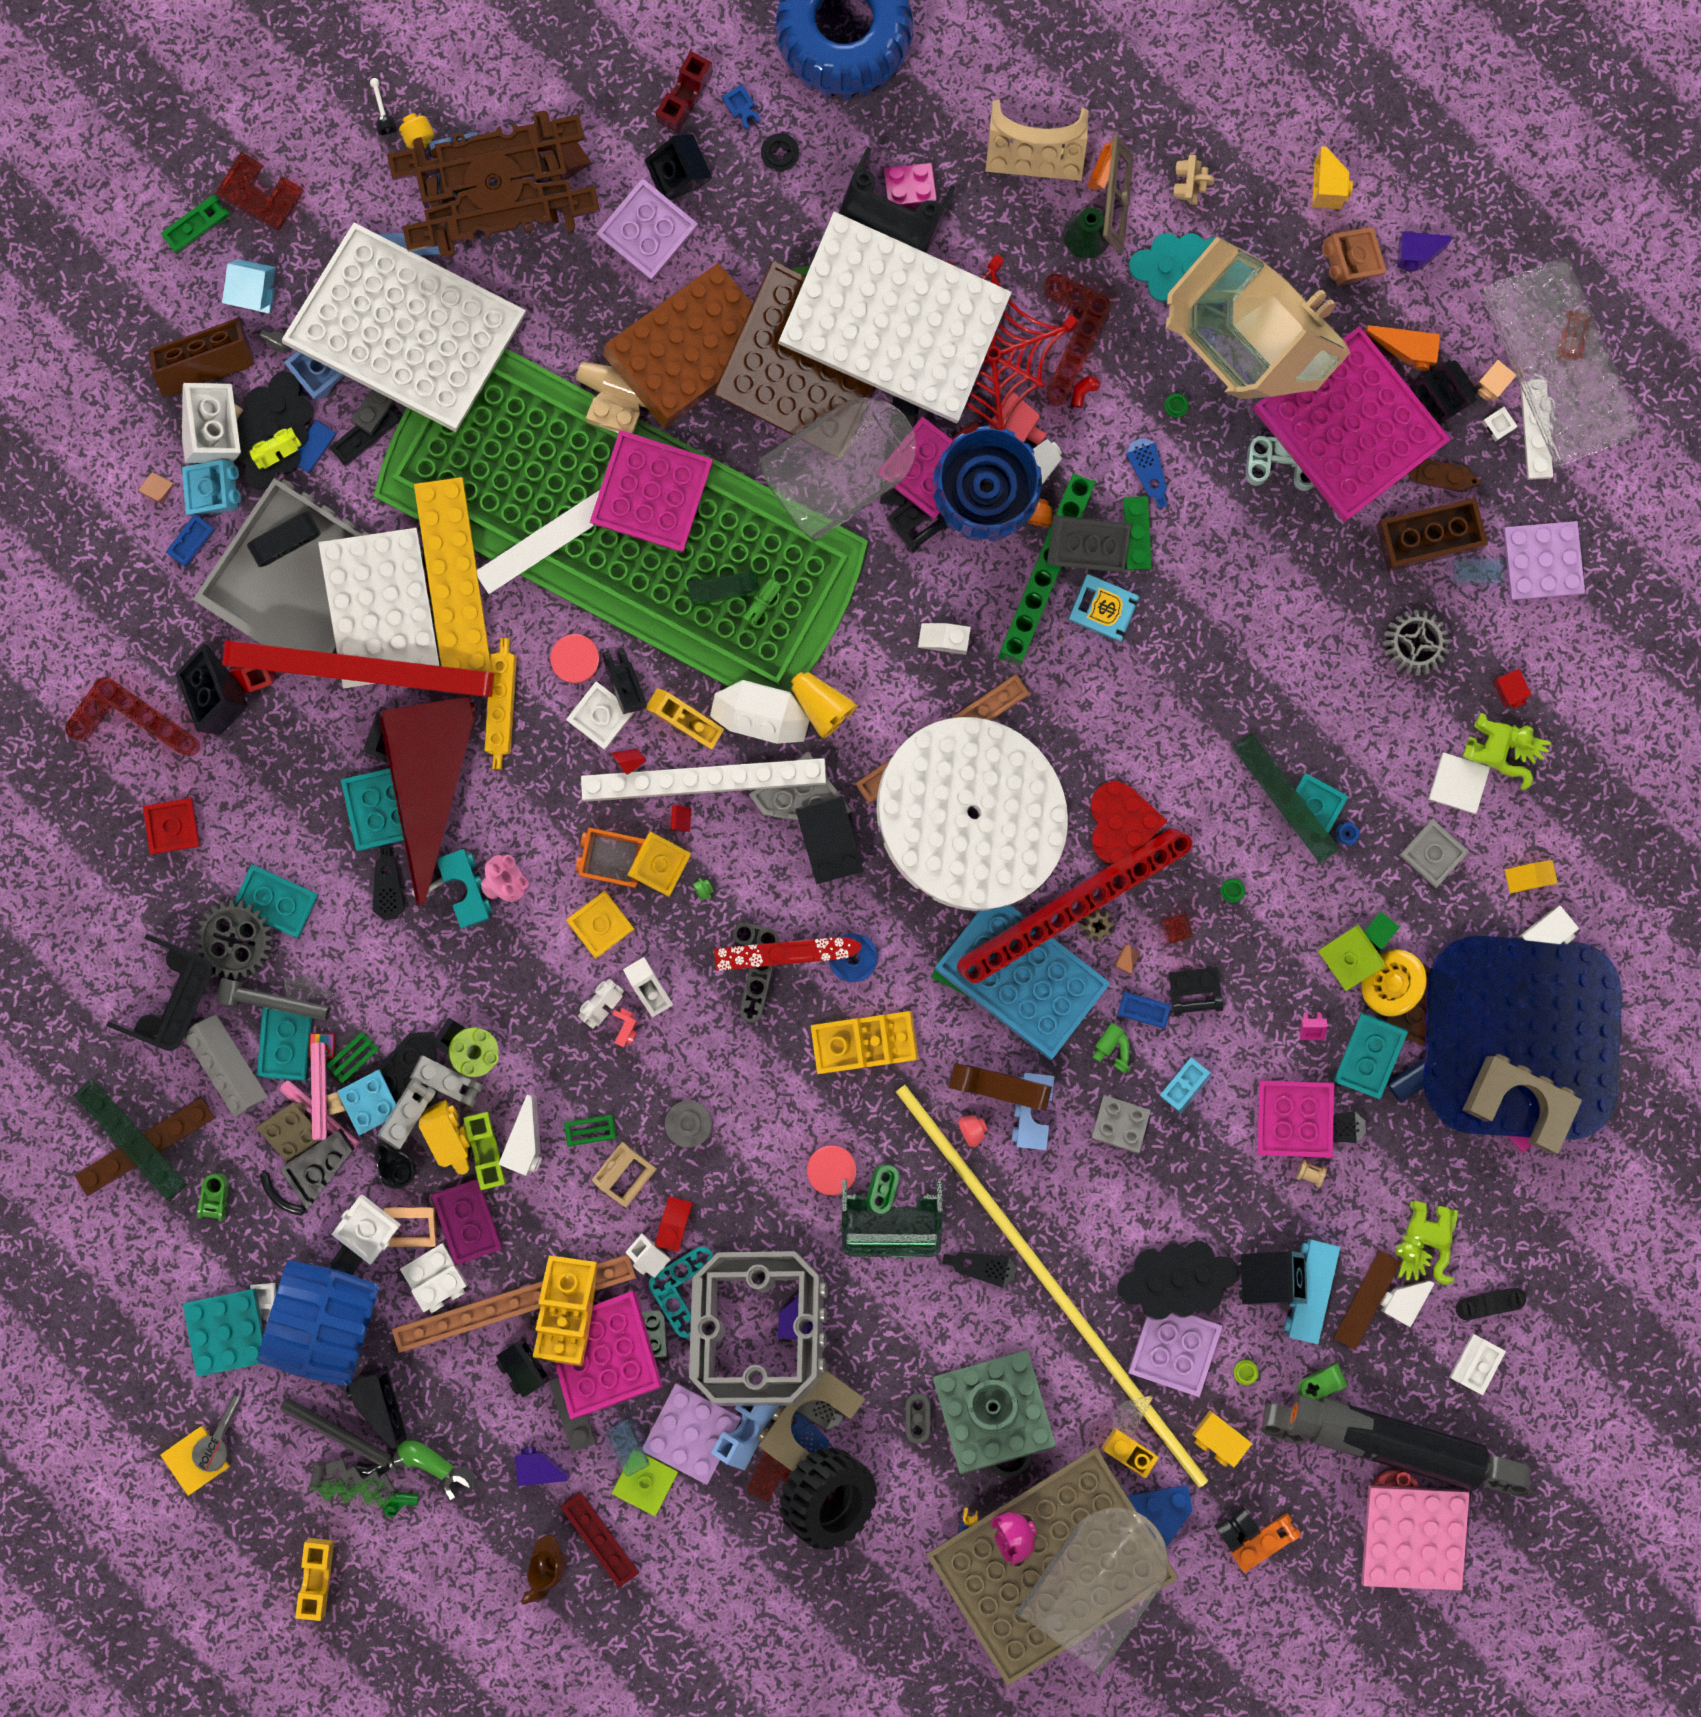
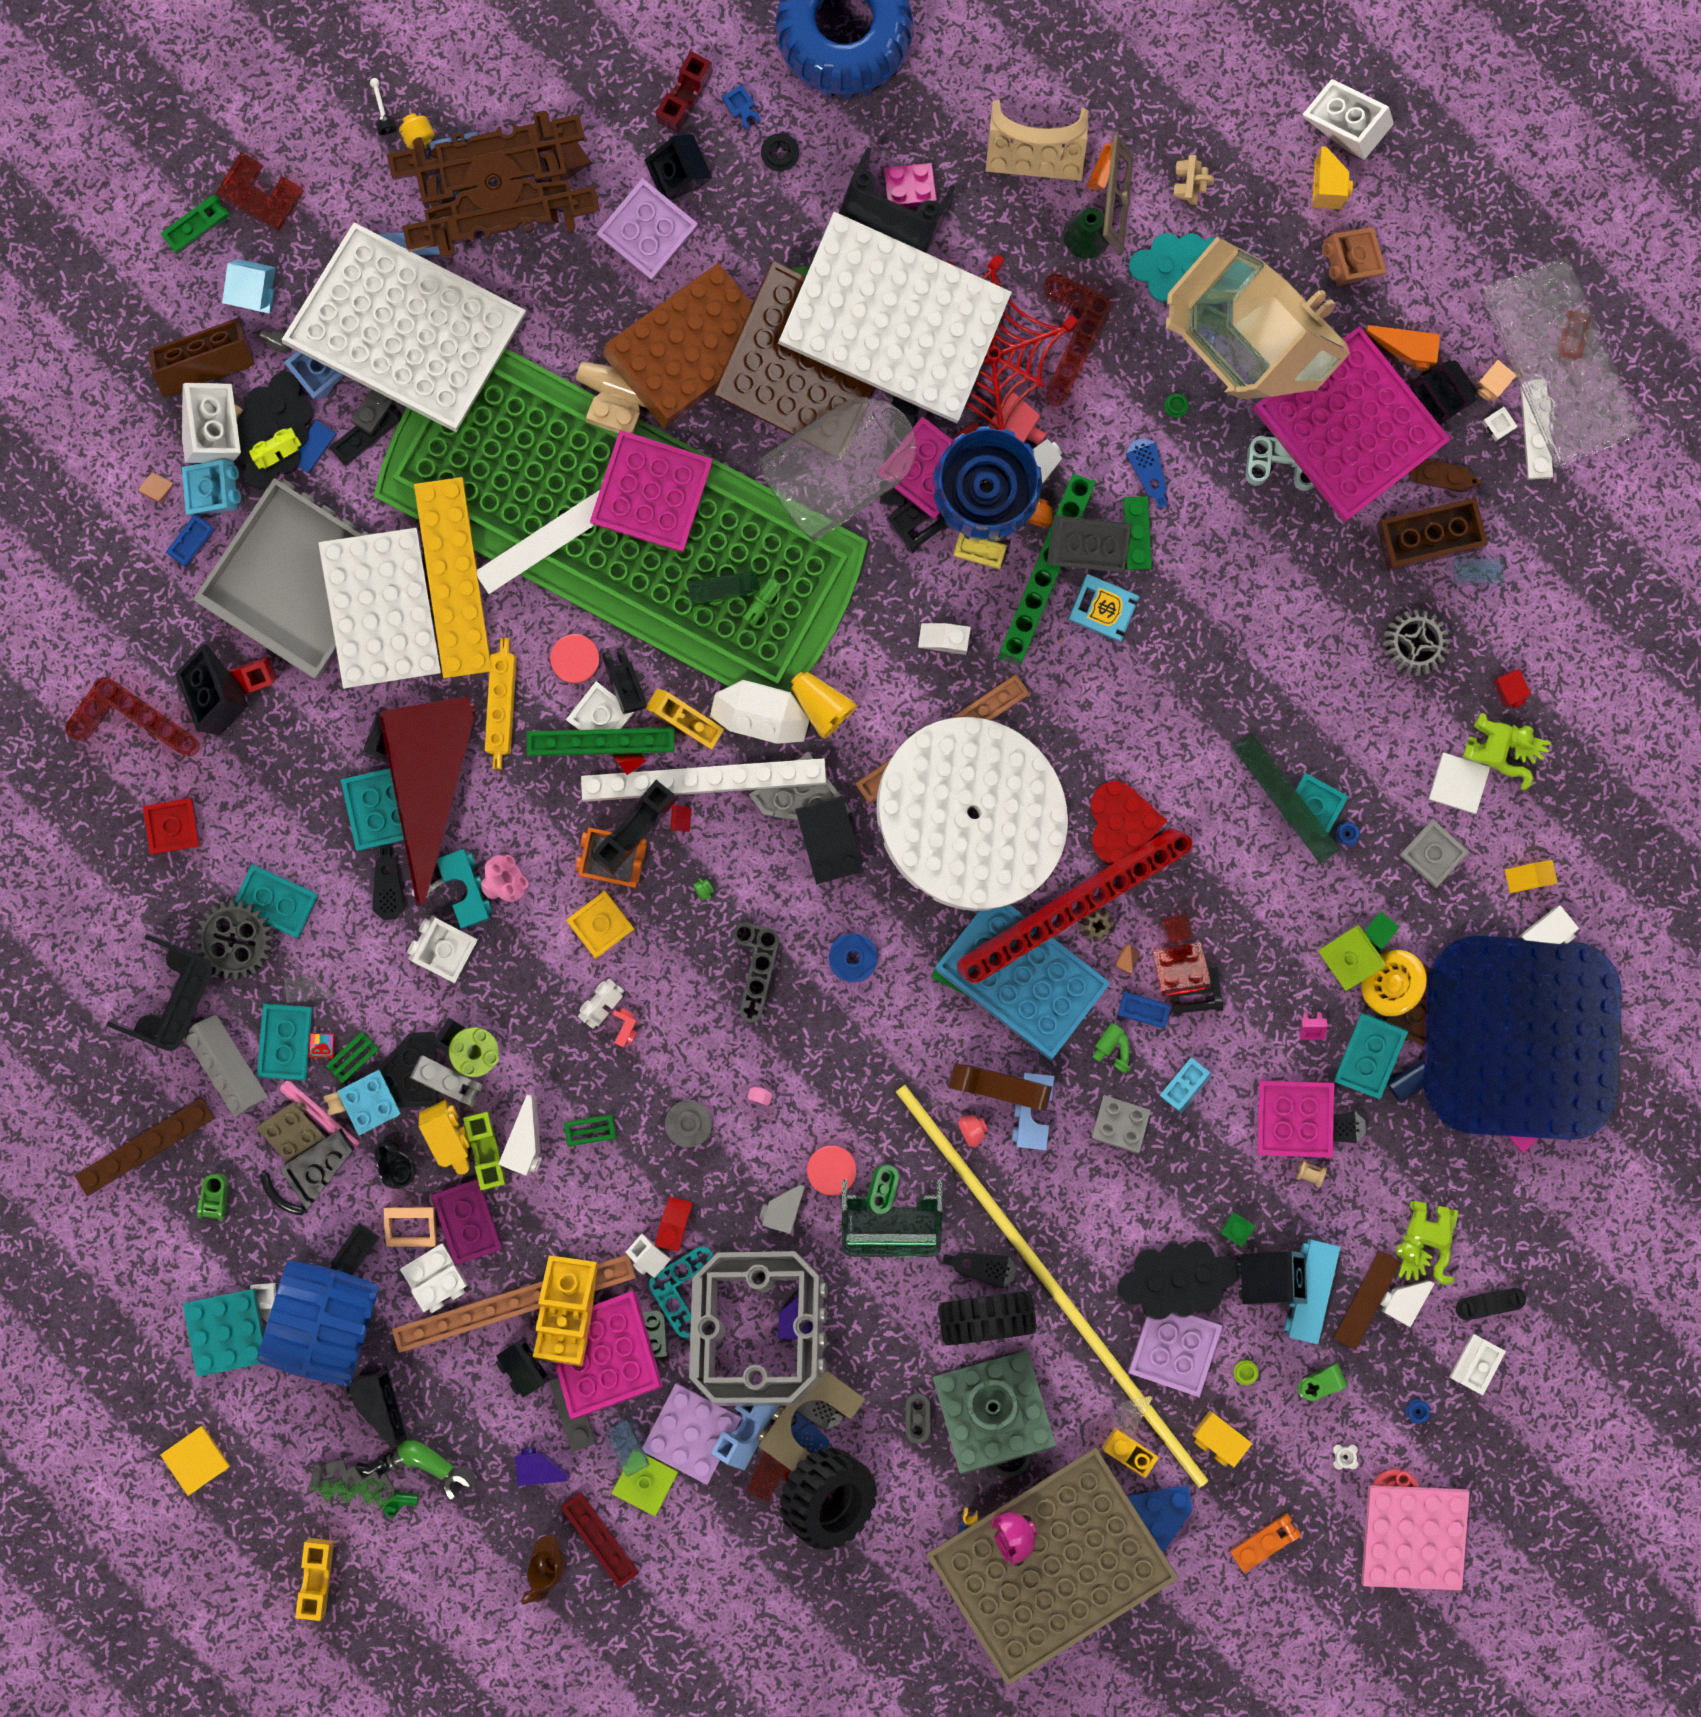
(130, 1139): clear green tile -> none
(211, 1452): flat silver piece -> none
(232, 993): dark grey piece -> none
(283, 539): black beam -> none
(318, 1091): bright pink axle -> none
(335, 1432): dark grey axle -> none
(358, 668): red beam -> none
(366, 1229): white plate -> none
(405, 1114): light grey plate -> none
(441, 948): none -> white plate
(600, 742): none -> green tile
(615, 1167): tan tile -> none
(633, 830): none -> black arch
(648, 987): white slope -> none
(659, 864): yellow tile -> none
(760, 1095): none -> bright pink tile
(782, 1210): none -> light grey slope
(785, 953): red piece -> none
(864, 1042): yellow slope -> none
(982, 552): none -> light yellow plate
(987, 1318): none -> black tyre
(1083, 387): red arm -> none
(1098, 1584): clear windscreen -> none
(1181, 969): none -> clear red plate
(1232, 890): green plate -> none
(1236, 1229): none -> green brick
(1237, 1529): black wheel -> none
(1349, 118): none -> white slope
(1350, 1462): none -> white plate
(1395, 1444): piece -> none
(1419, 249): dark purple slope -> none
(1424, 1413): none -> blue plate
(1544, 560): lavender plate -> none
(1556, 1104): dark tan arch -> none

